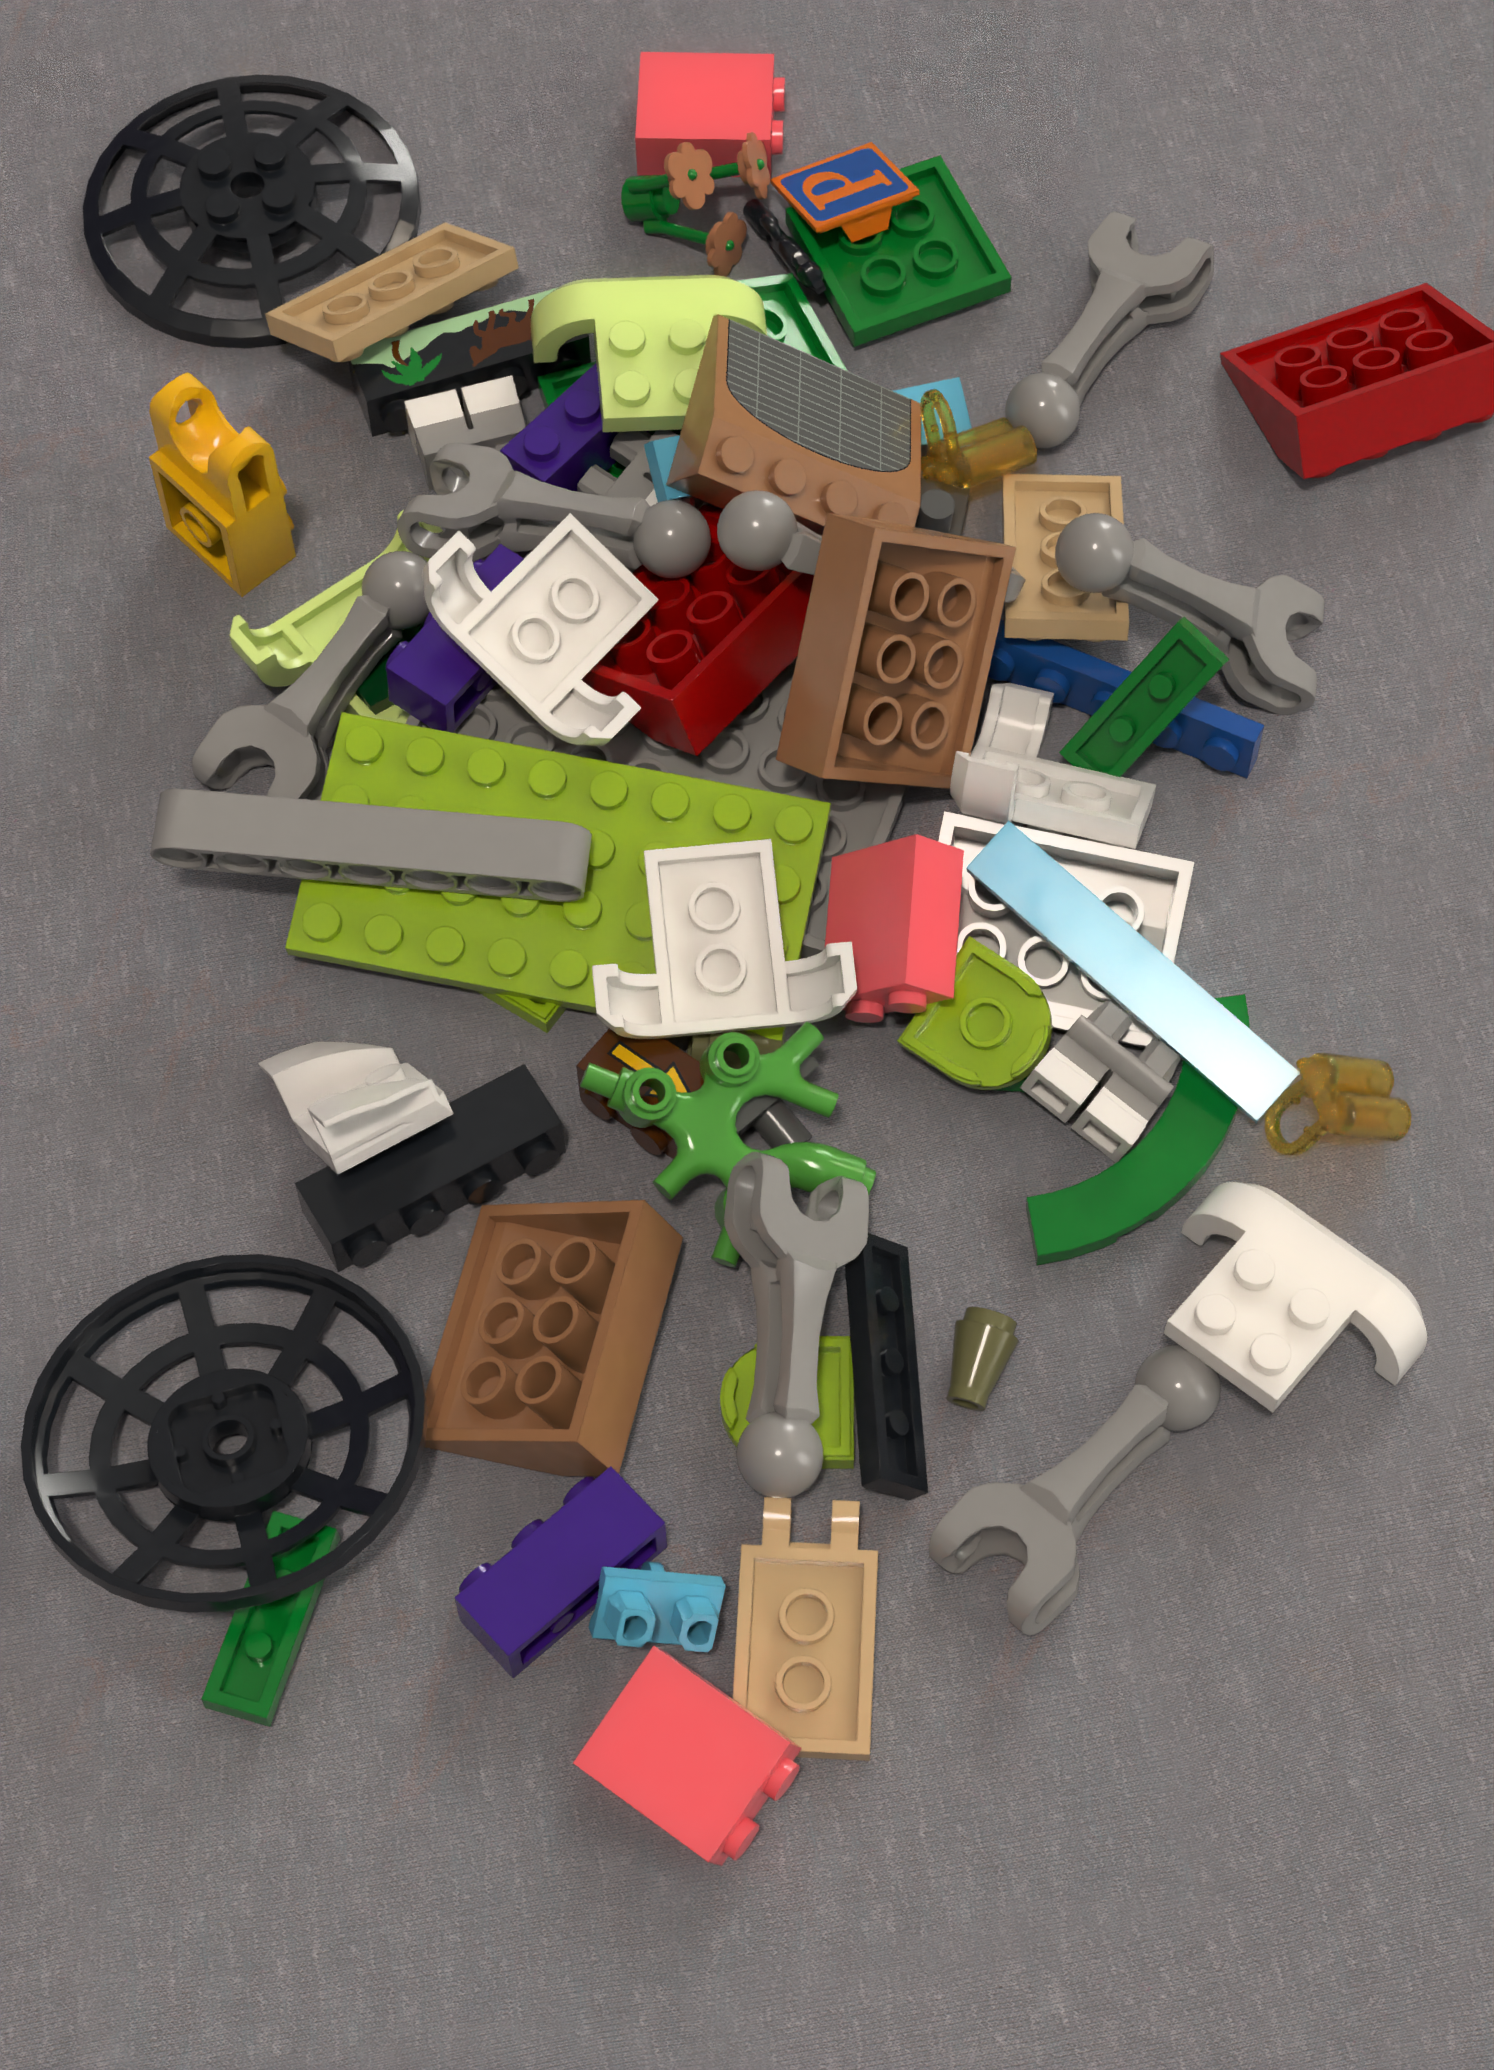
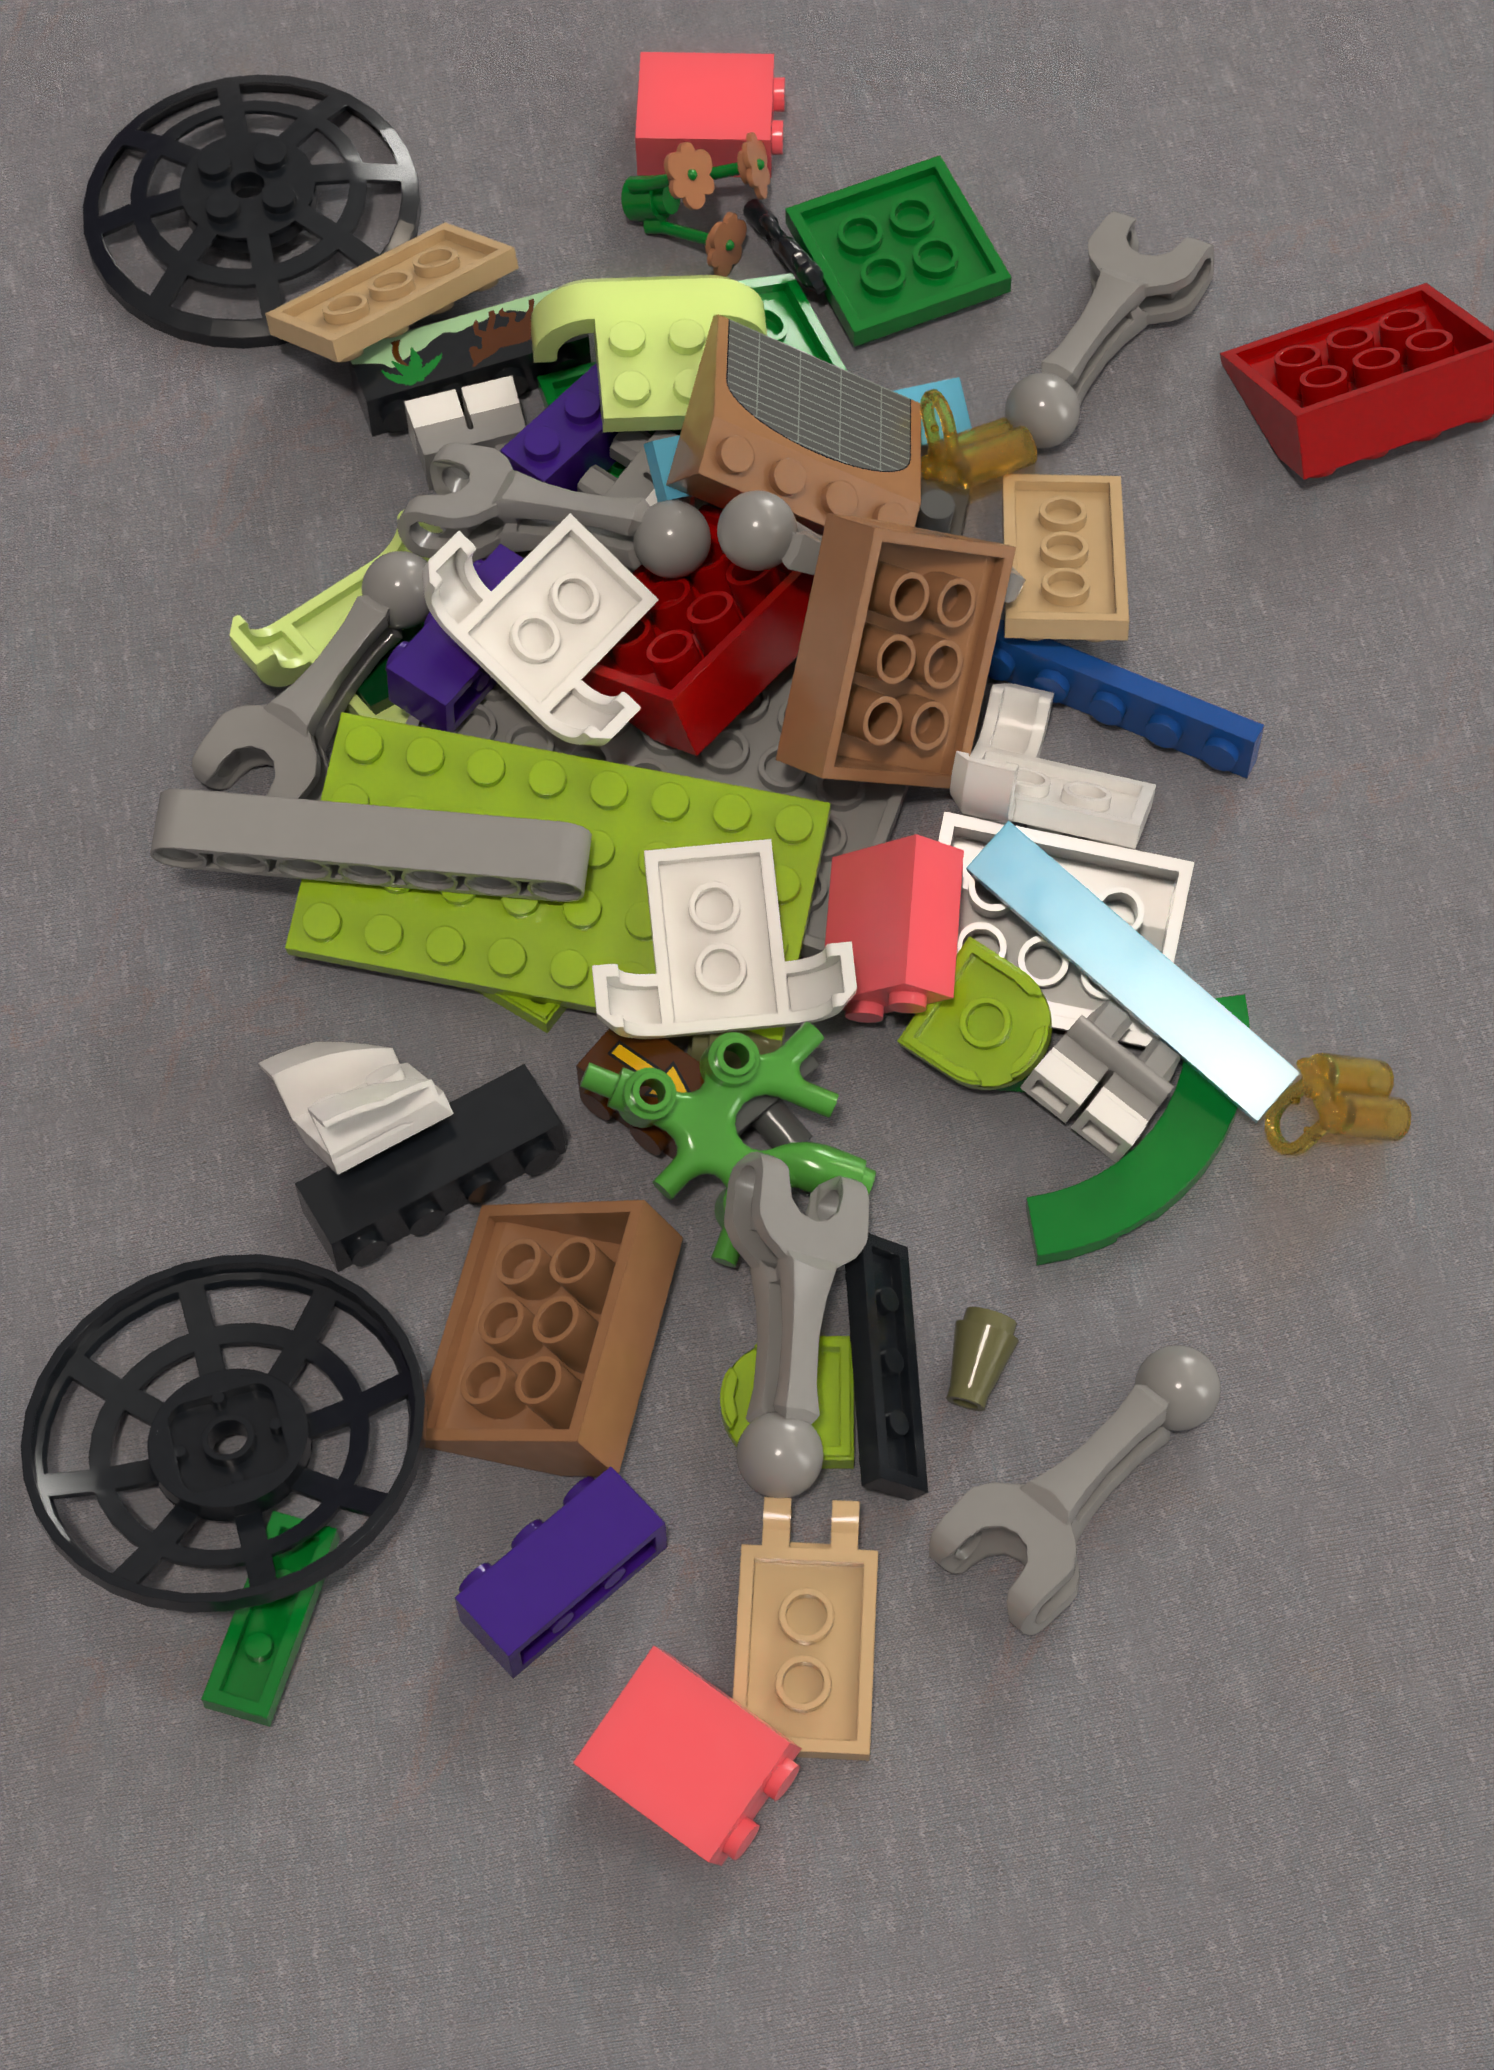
(219, 487): yellow brick -> none
(657, 1607): medium azure hips -> none
(847, 191): piece -> none
(1146, 701): green plate -> none
(1240, 620): light grey piece -> none
(1287, 1296): white piece -> none

